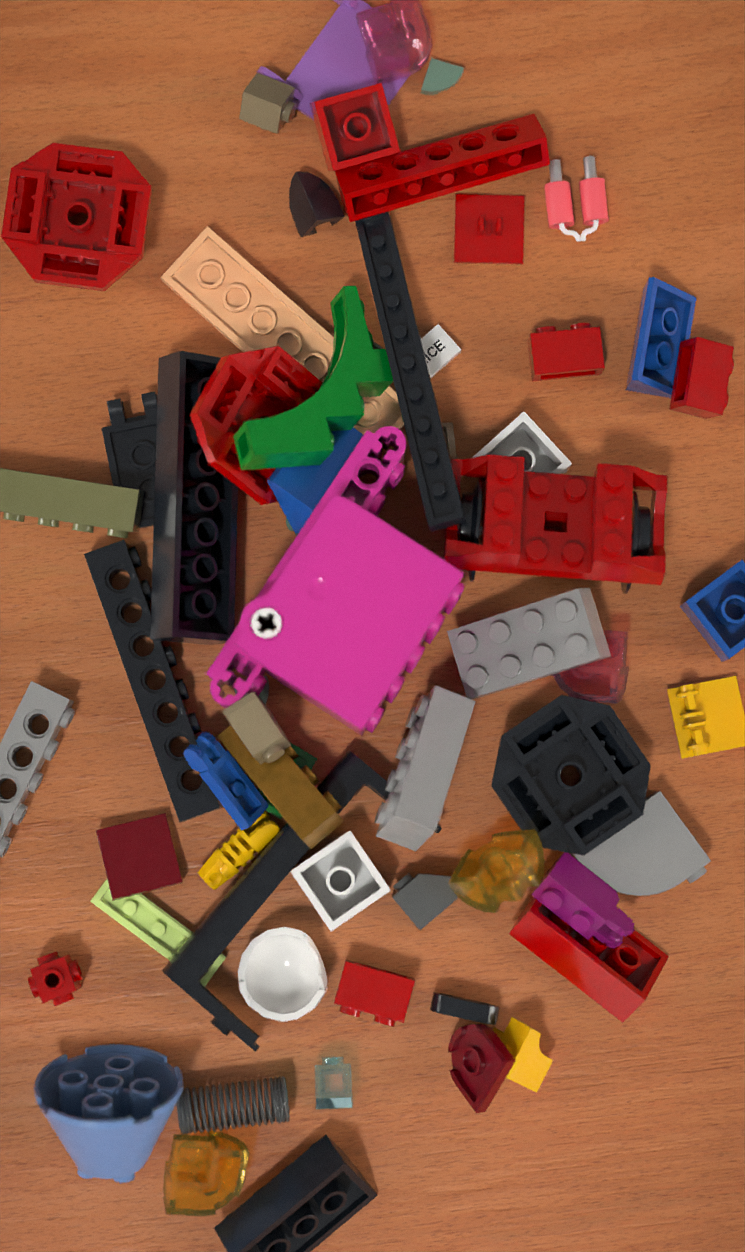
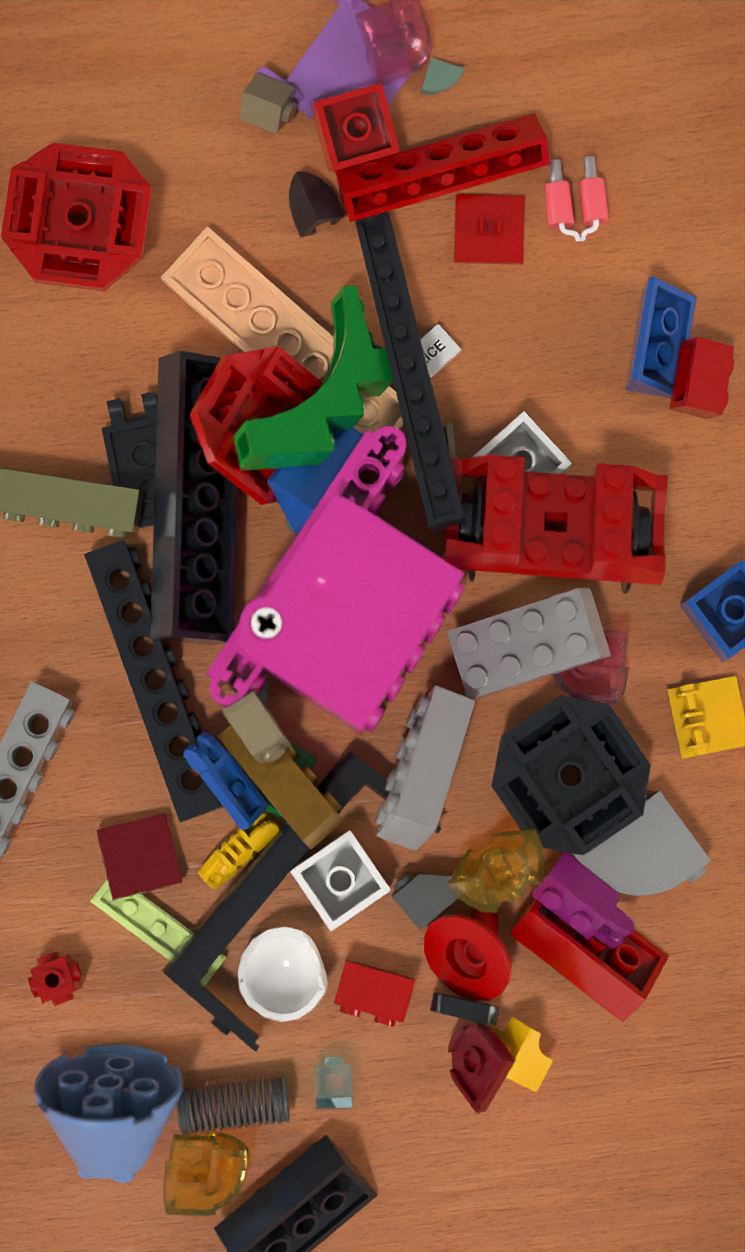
(468, 954): none -> red piece
(565, 352): red piece -> none

